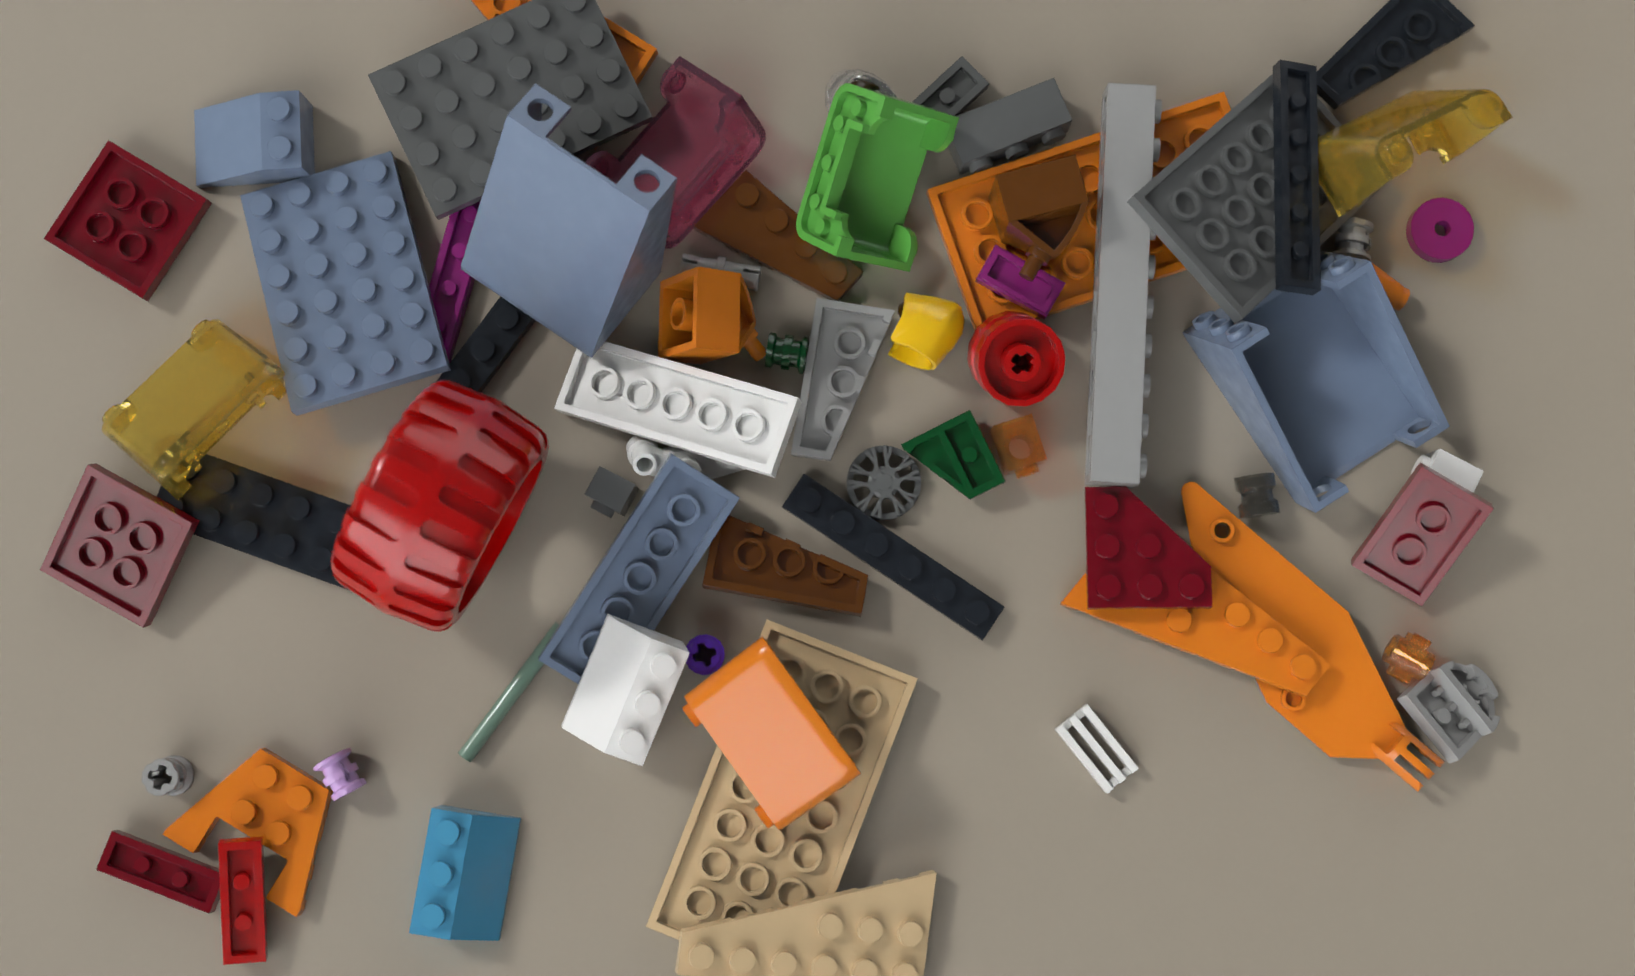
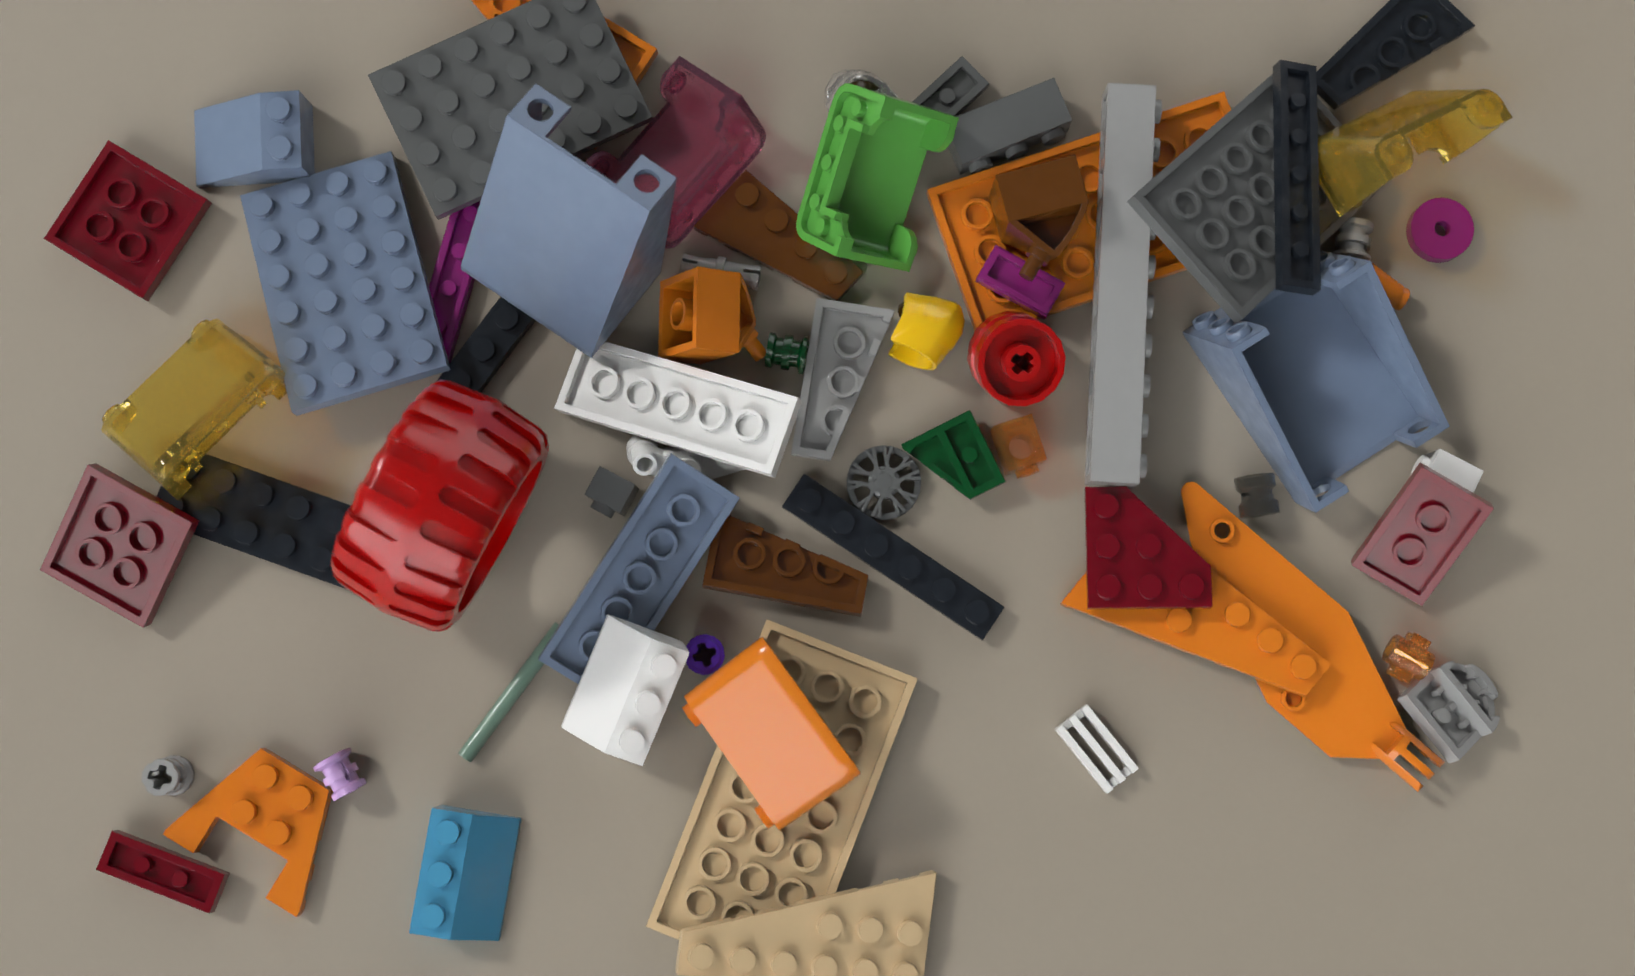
(242, 900): red plate -> none

